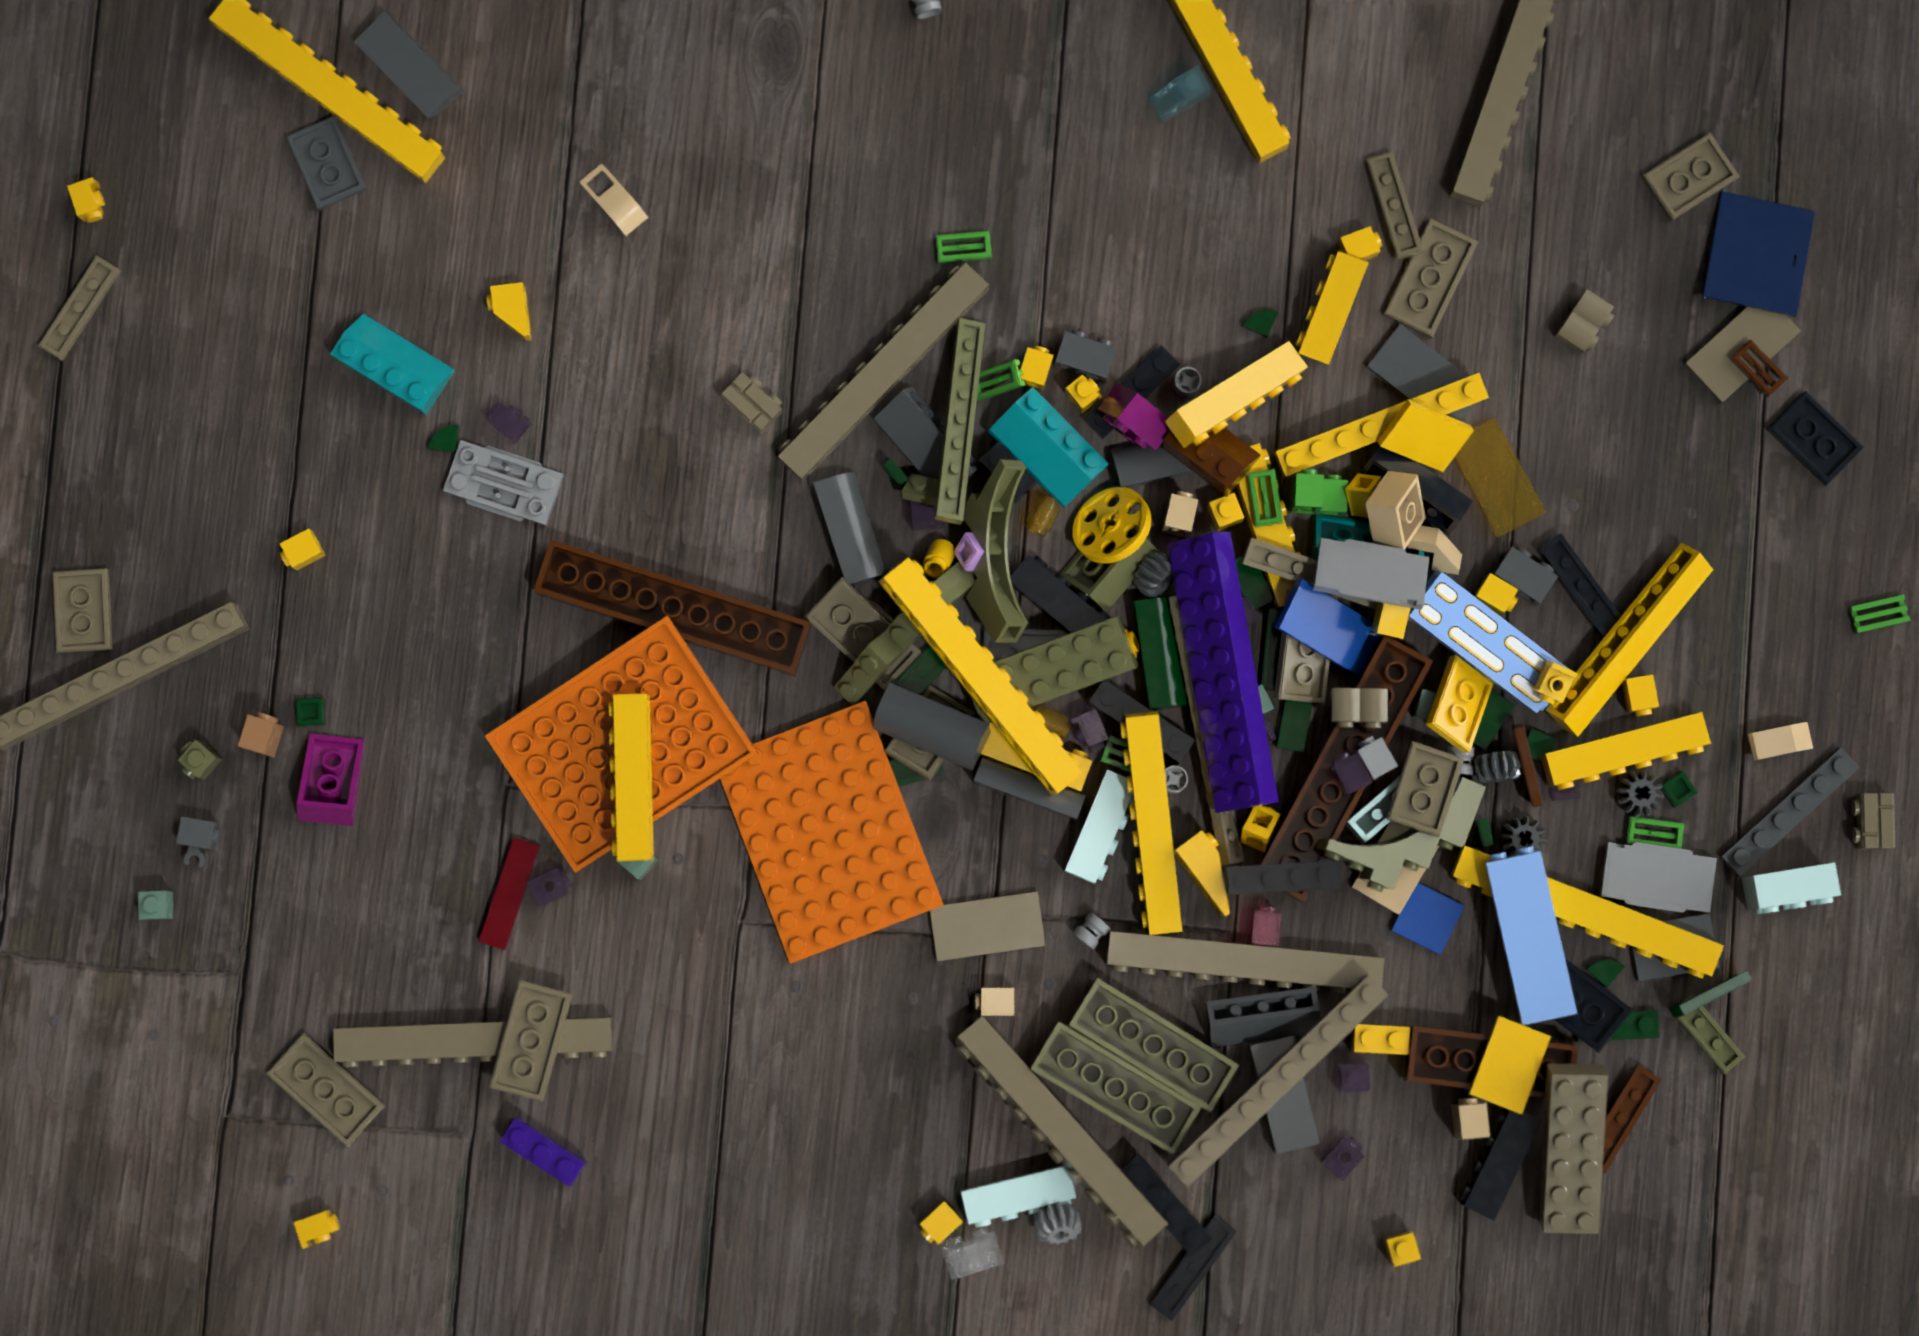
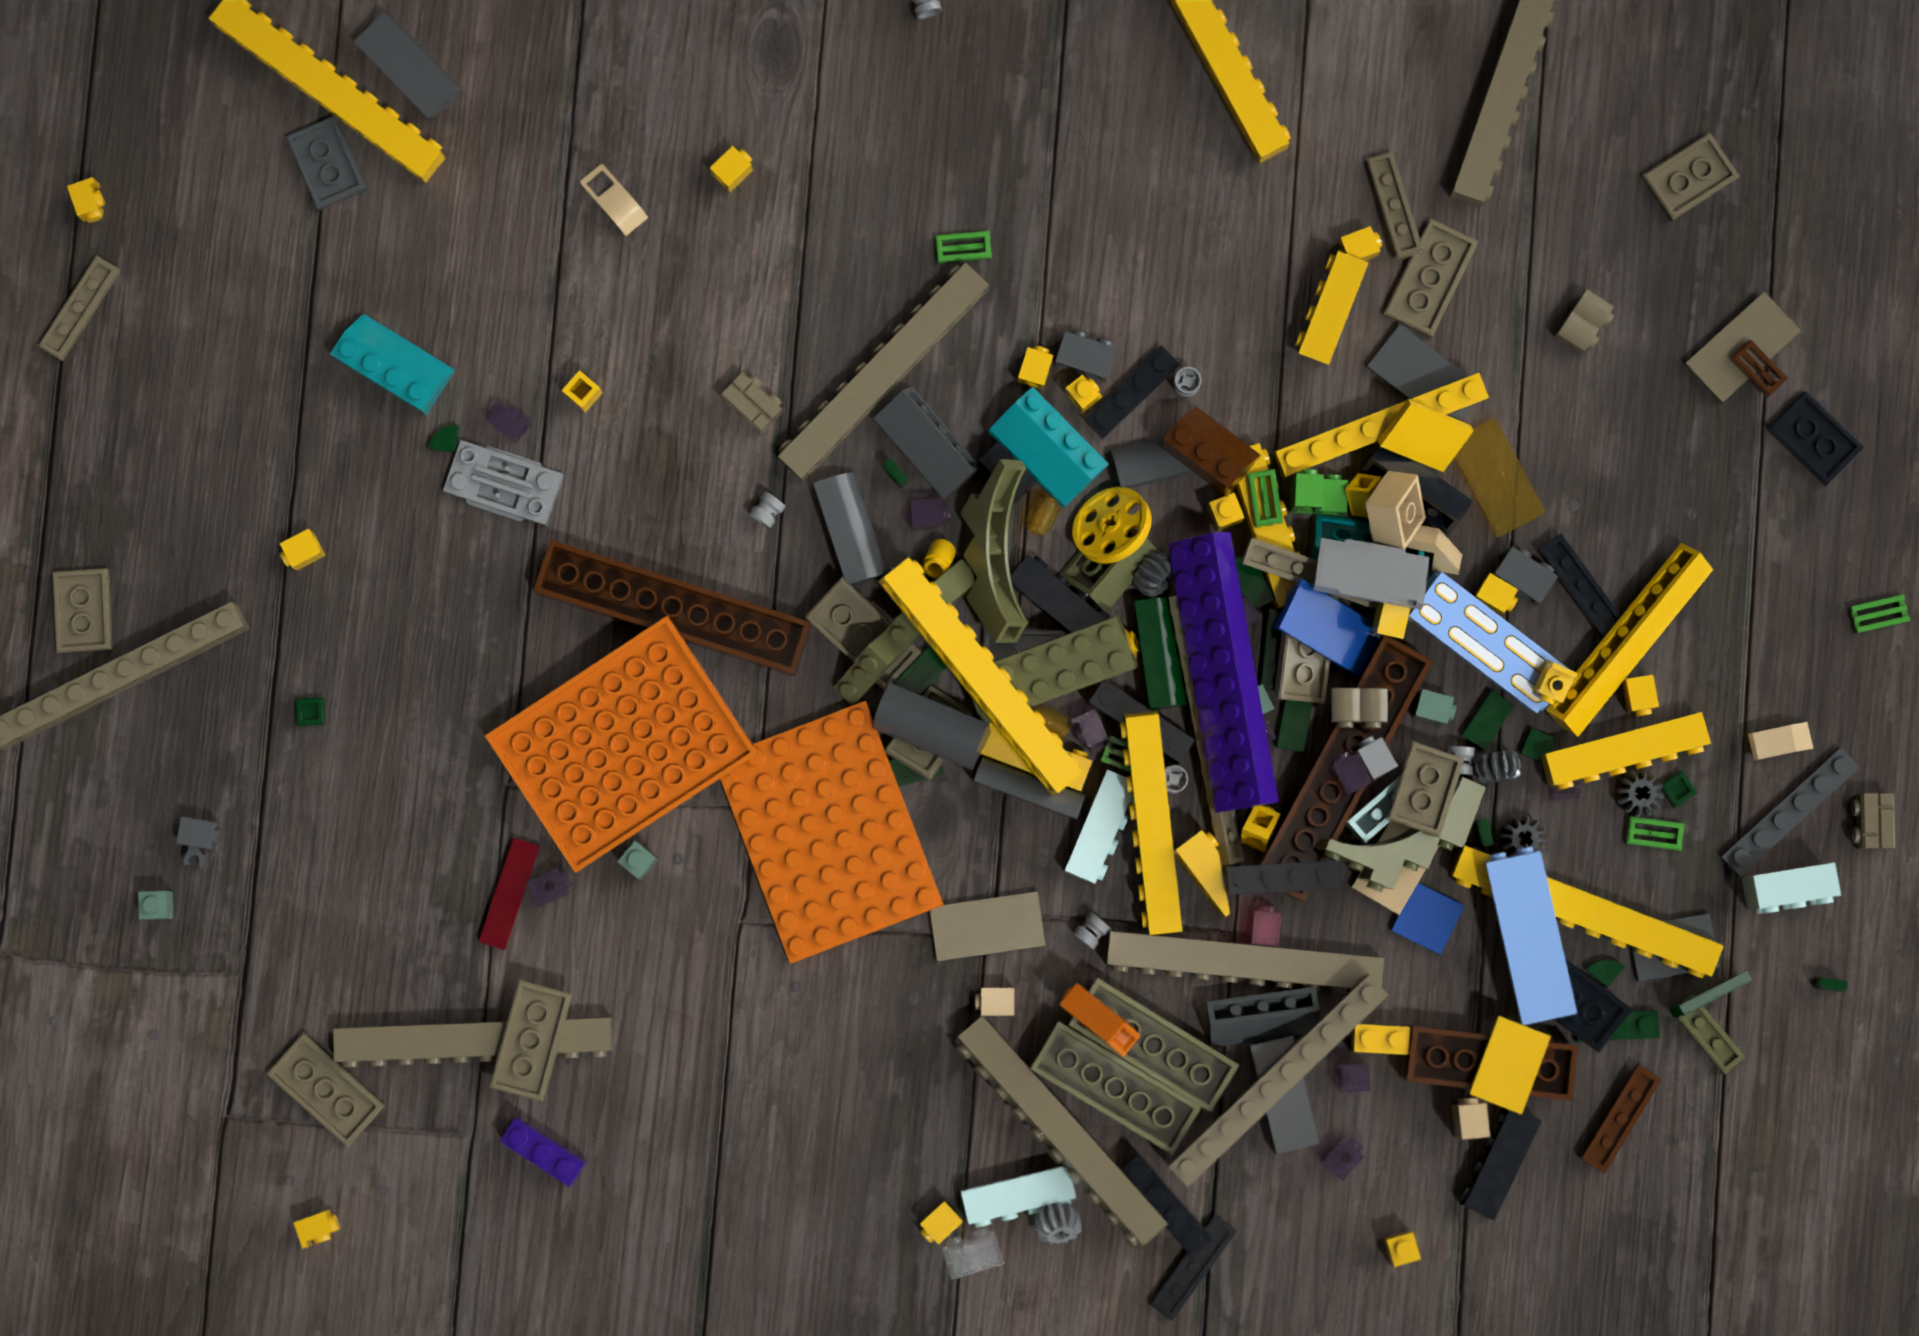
(198, 760): olive brick -> none
(261, 734): medium nougat brick -> none
(330, 780): magenta slope -> none
(511, 307): yellow slope -> none
(582, 391): none -> yellow brick
(632, 777): yellow brick -> none
(732, 168): none -> yellow brick
(767, 509): none -> light grey wheel
(920, 489): olive plate -> none
(959, 421): olive plate -> none
(968, 551): lavender tile -> none
(1015, 375): bright green tile -> none
(1099, 1019): none -> orange slope
(1134, 417): magenta brick -> none
(1180, 514): tan brick -> none
(1181, 93): clear light blue slope -> none
(1237, 394): yellow brick -> none
(1261, 322): dark green tile -> none
(1459, 704): yellow tile -> none
(1527, 765): reddish brown tile -> none
(1572, 1148): dark tan brick -> none
(1658, 877): light grey piece -> none
(1756, 252): dark blue piece -> none
(1830, 984): none -> dark green tile

